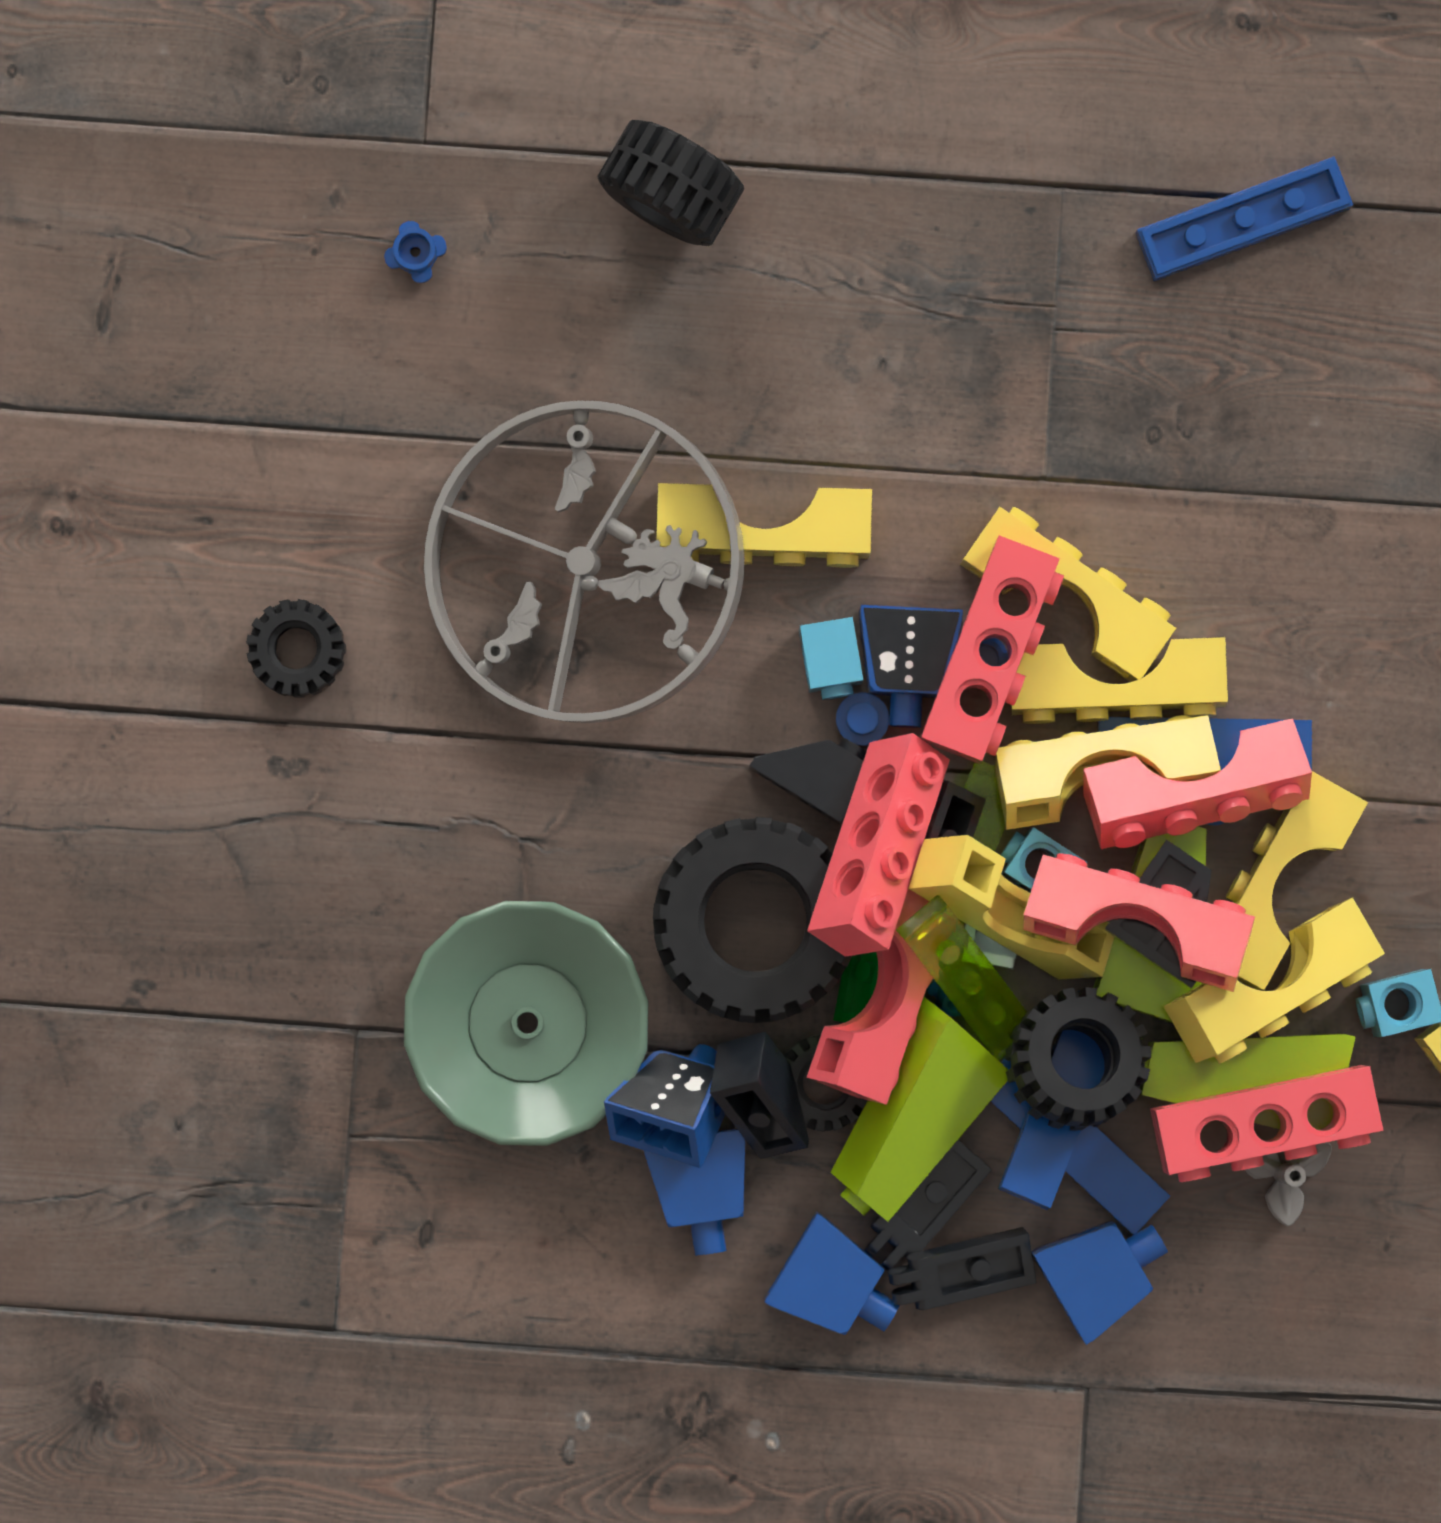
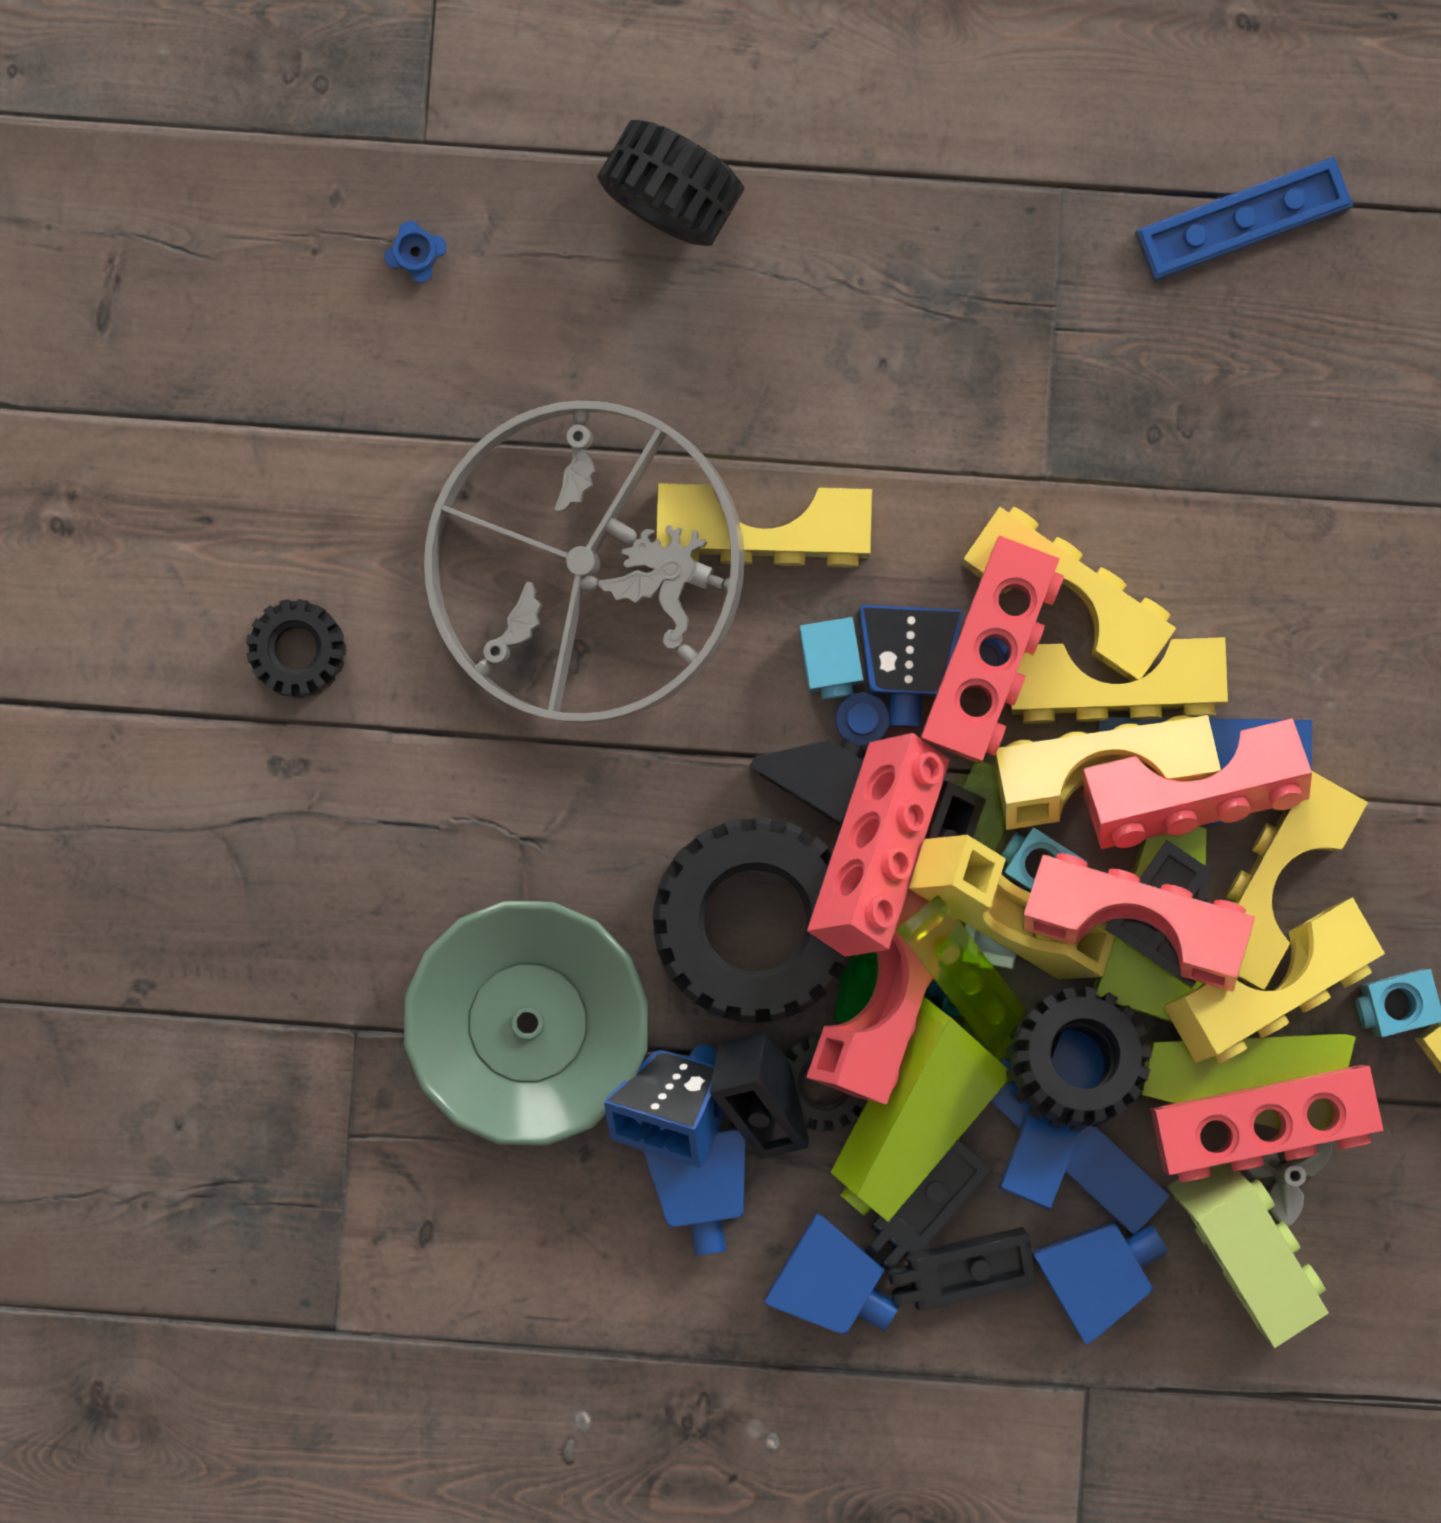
(1253, 1251): none -> yellowish green wedge

